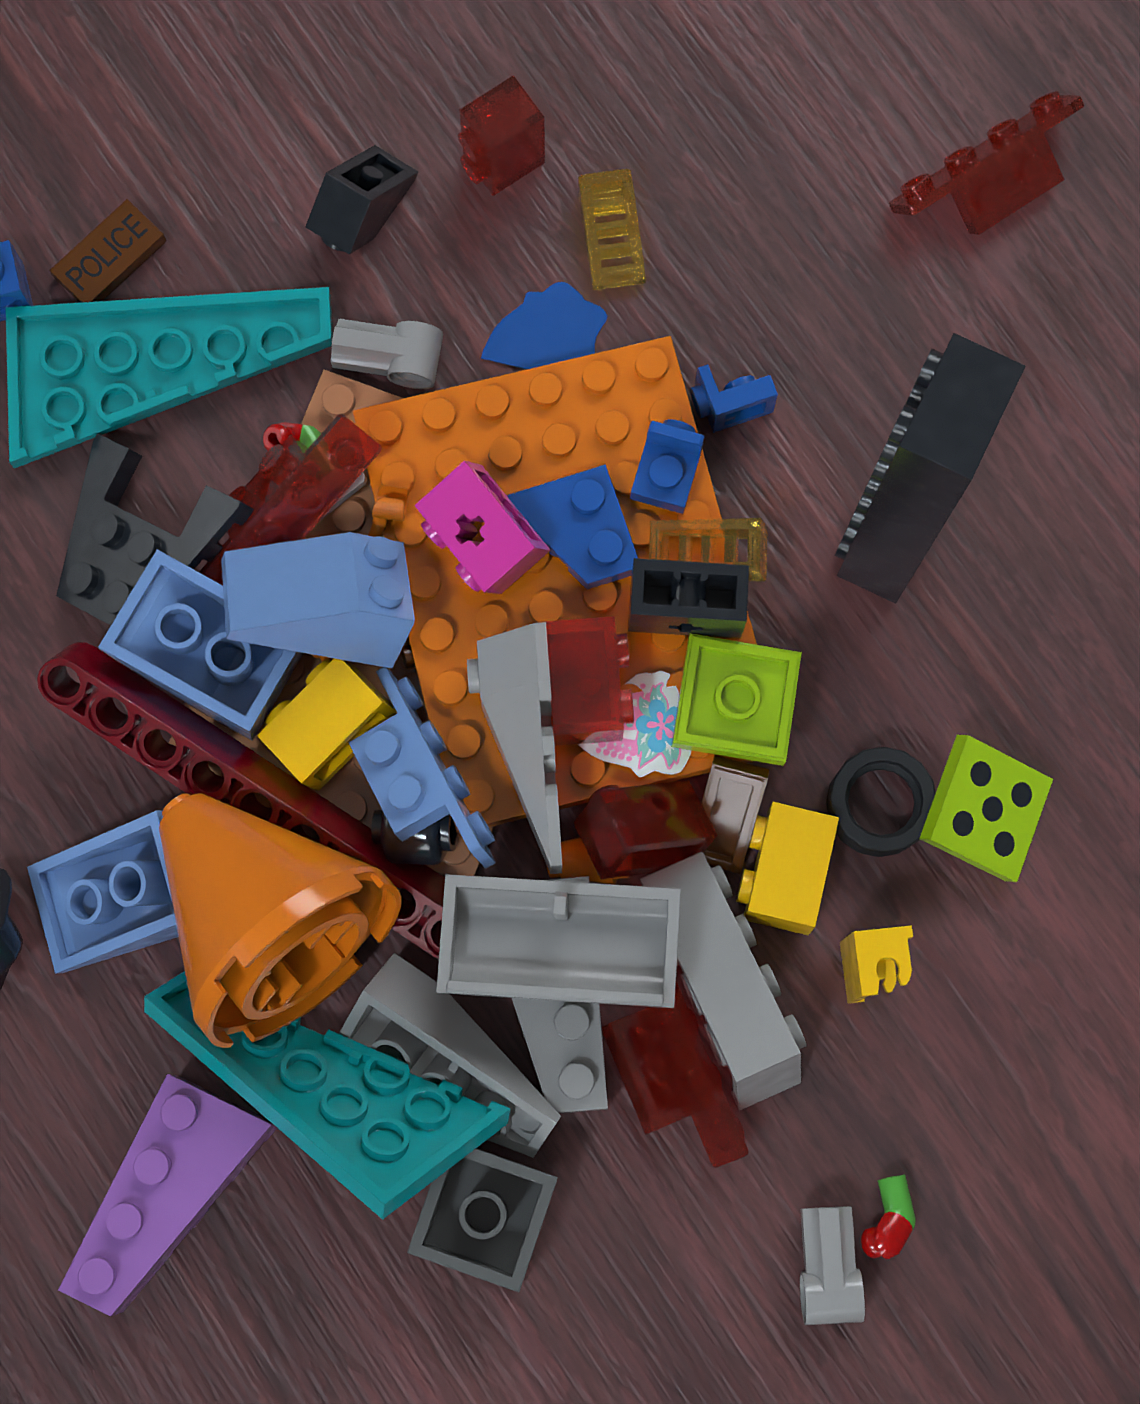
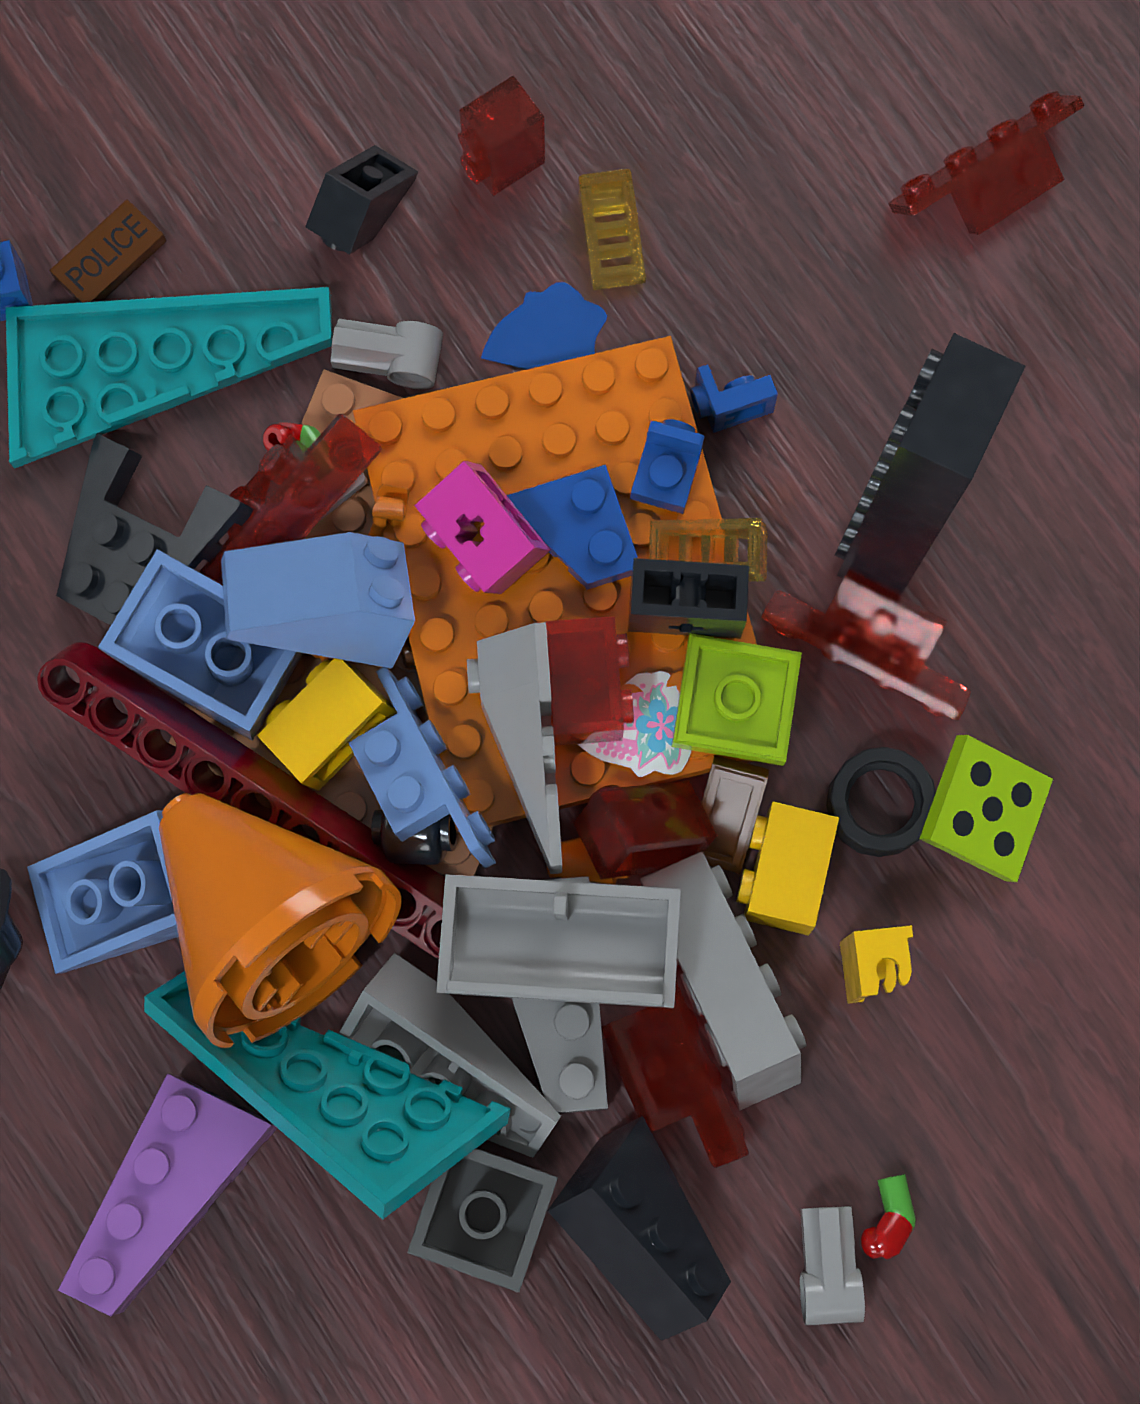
(642, 1231): none -> black wedge
(876, 635): none -> clear red bracket

